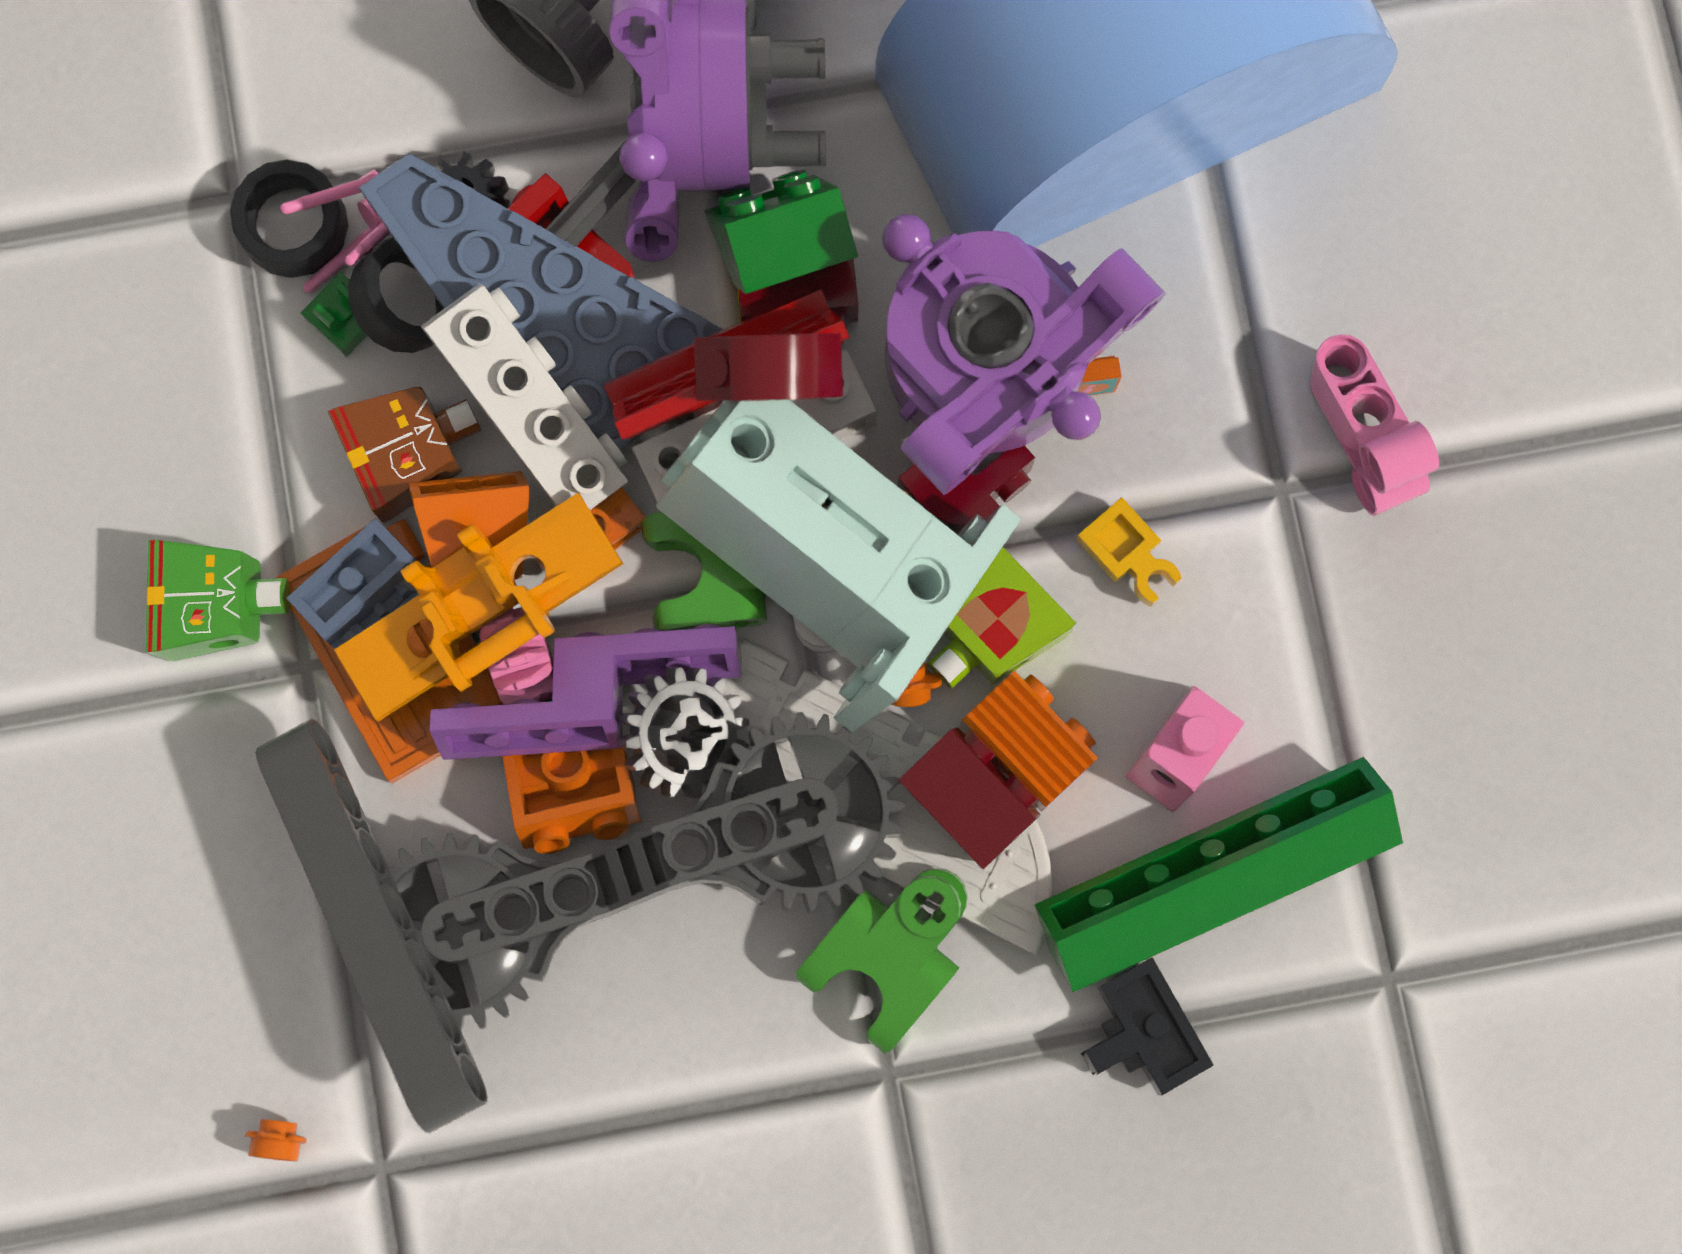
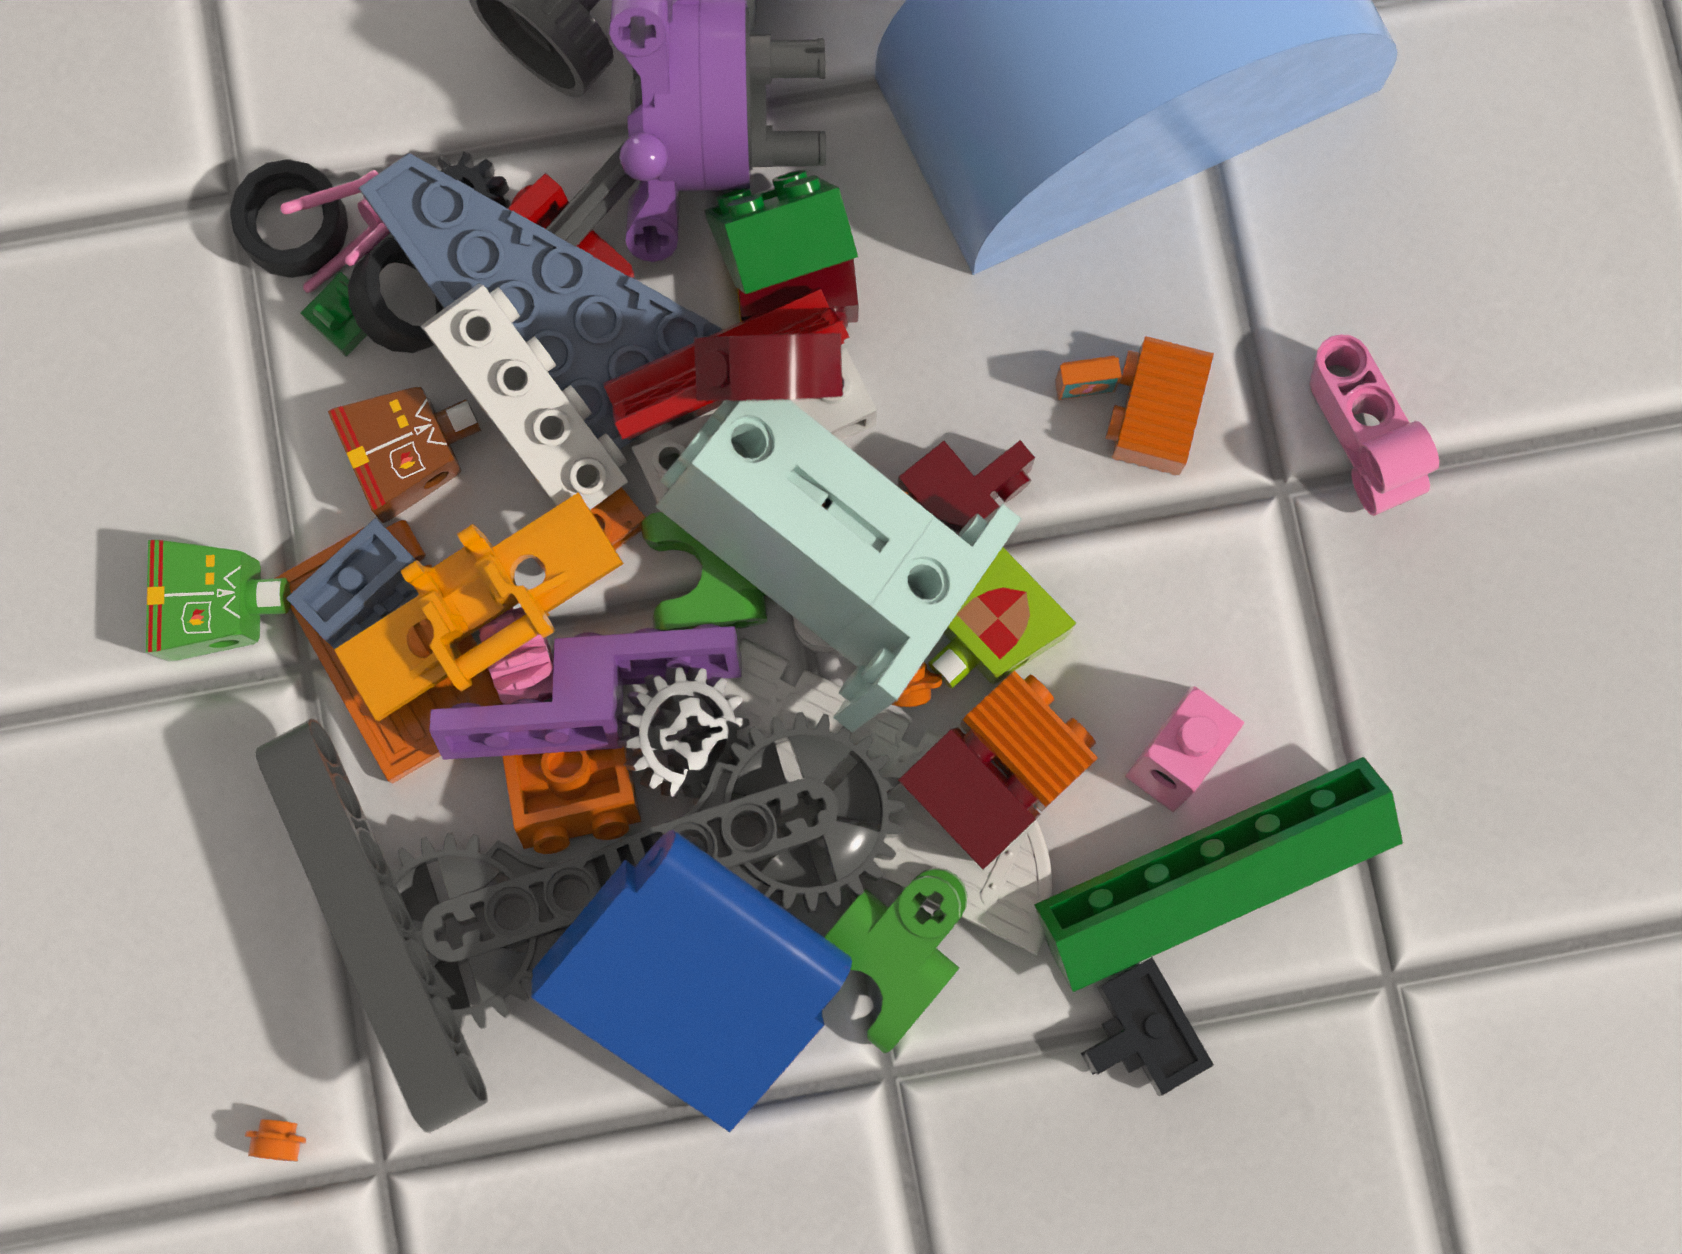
(490, 502): orange torso -> none
(692, 978): none -> blue piece
(997, 342): medium lavender piece -> none
(1123, 544): yellow plate -> none
(1160, 405): none -> orange brick

